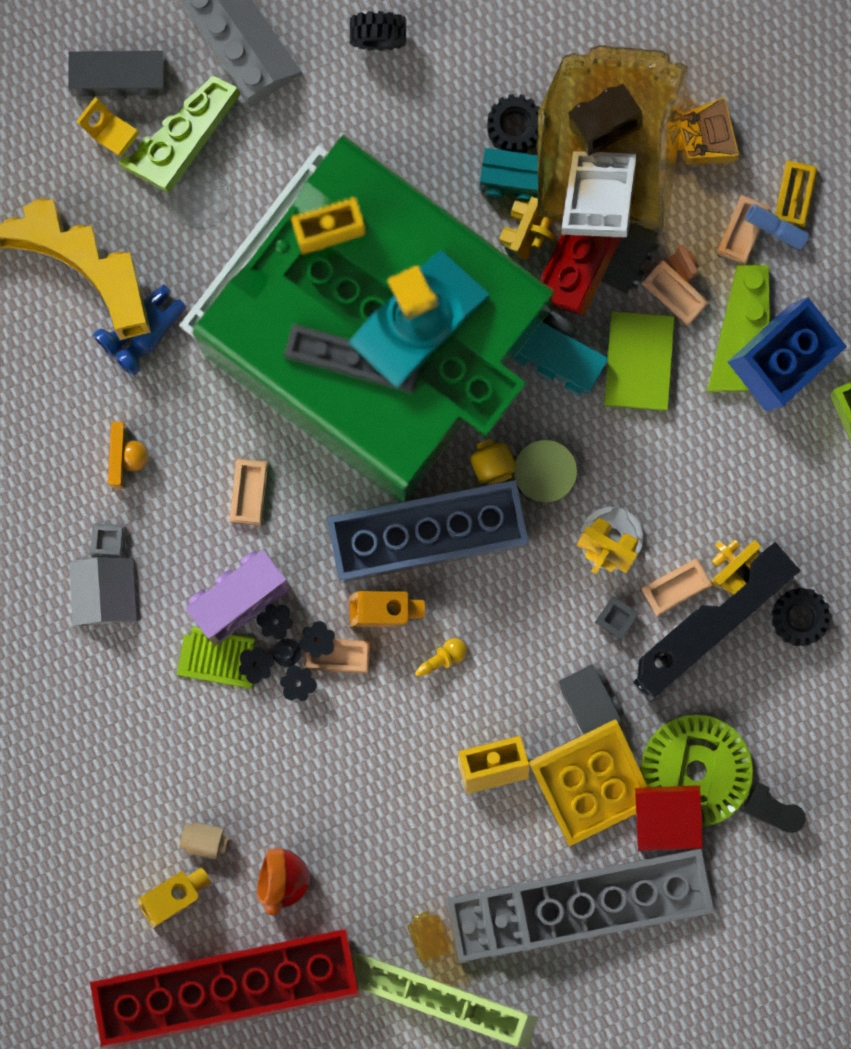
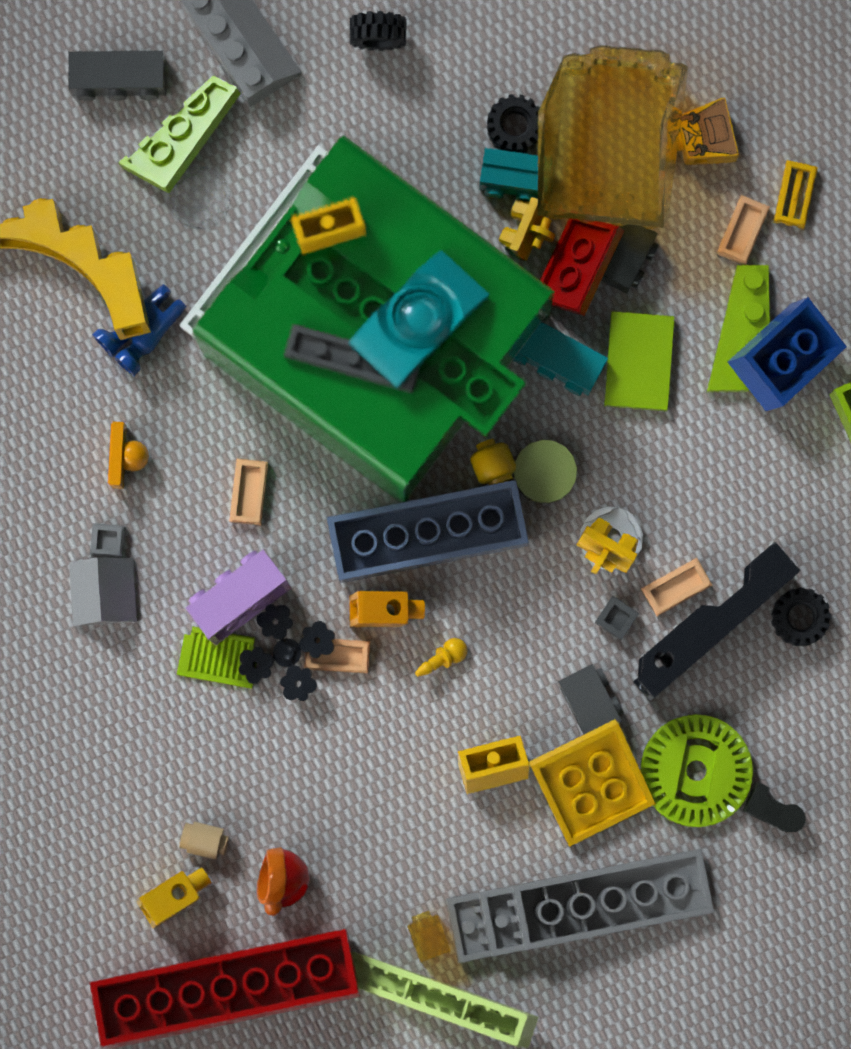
(109, 130): yellow bracket -> none
(412, 293): yellow bracket -> none
(561, 324): dark grey tile -> none
(599, 194): white slope -> none
(605, 119): dark brown brick -> none
(668, 818): red tile -> none
(674, 293): light nougat tile -> none
(682, 262): nougat bracket -> none
(728, 578): yellow hips -> none
(773, 225): medium blue piece -> none

